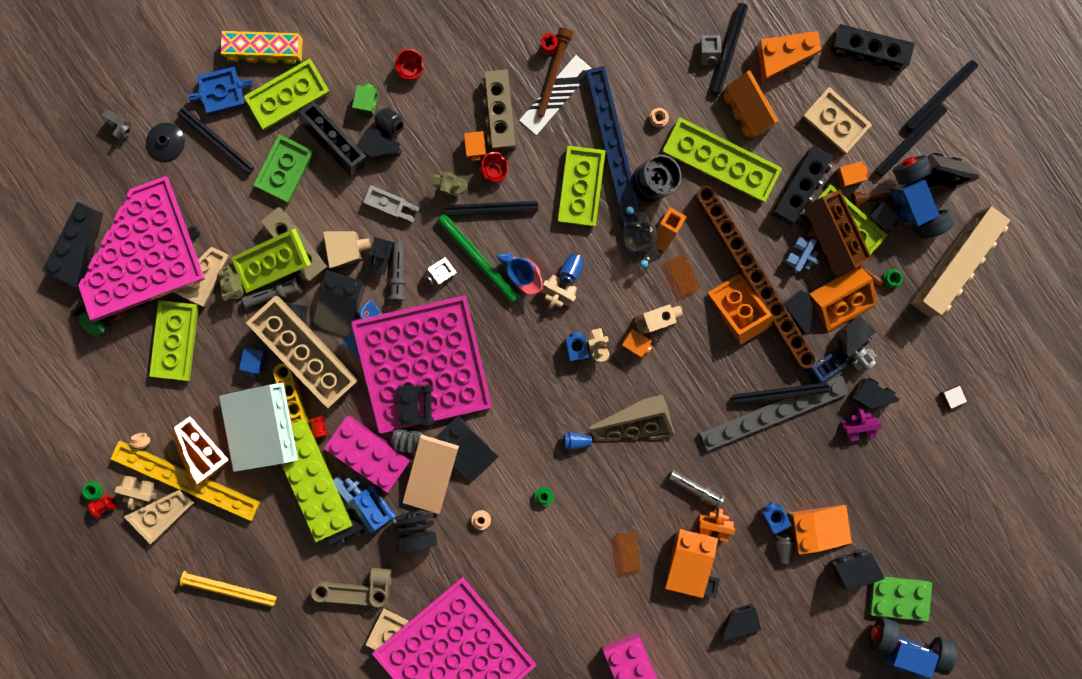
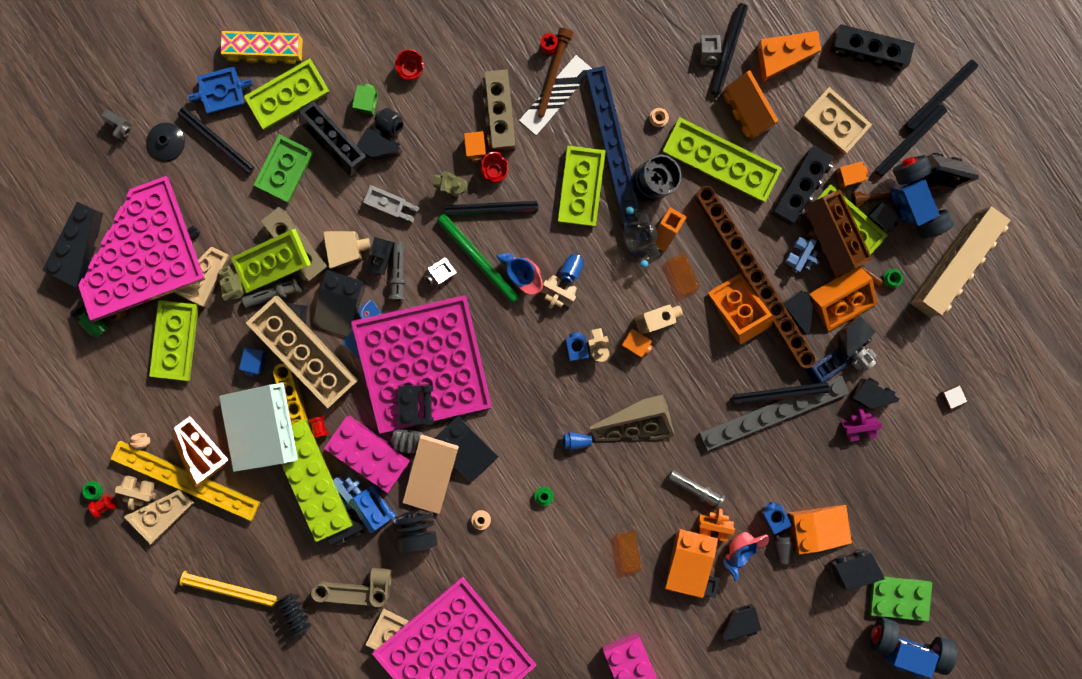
(294, 614): none -> black piece
(740, 551): none -> hair

